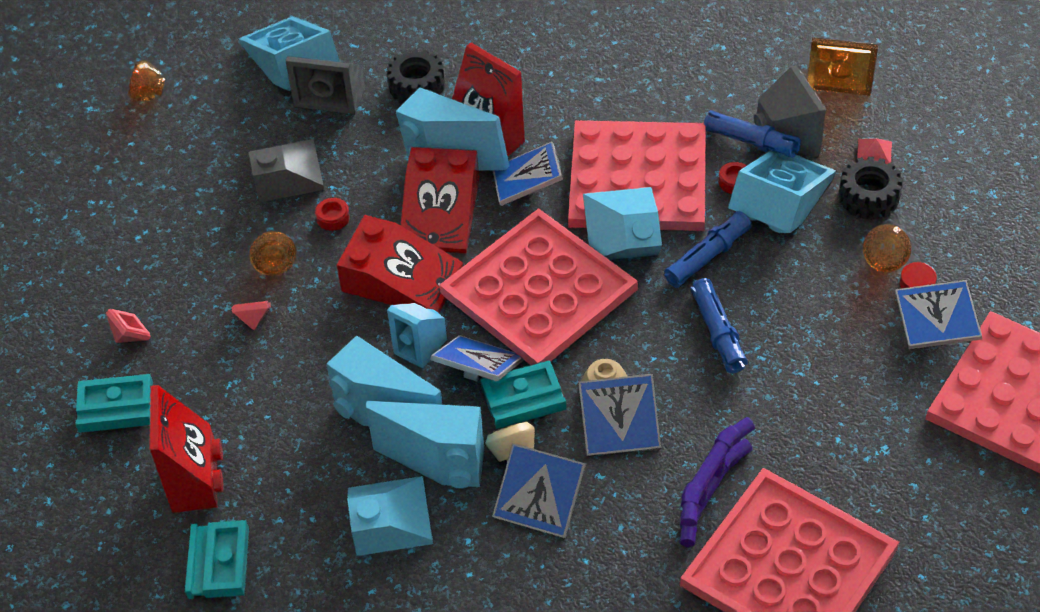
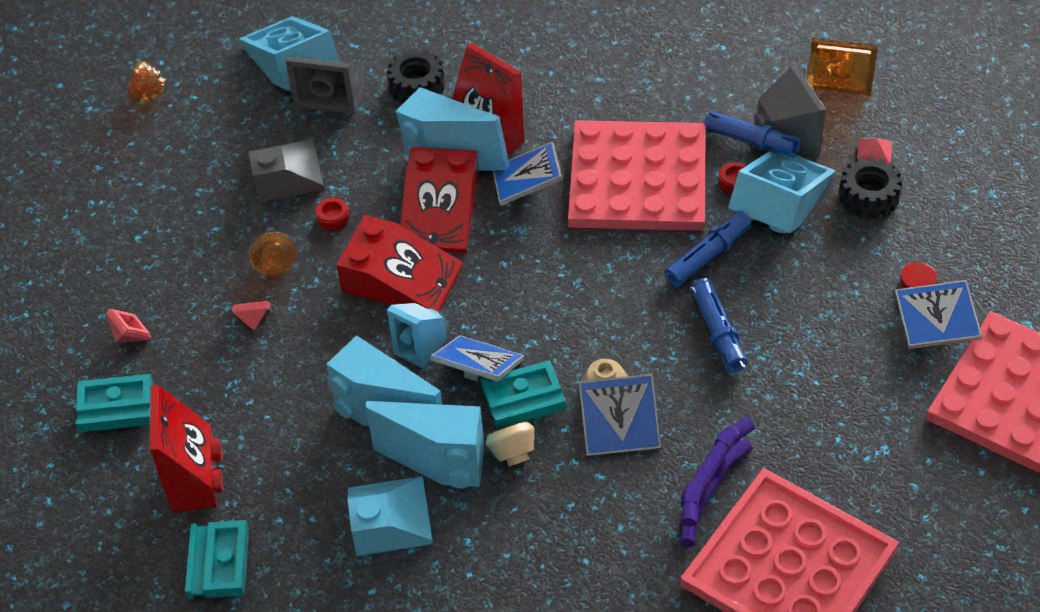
(538, 288): coral plate -> none
(539, 490): piece -> none
(623, 223): medium azure slope -> none
(886, 259): clear orange cone -> none

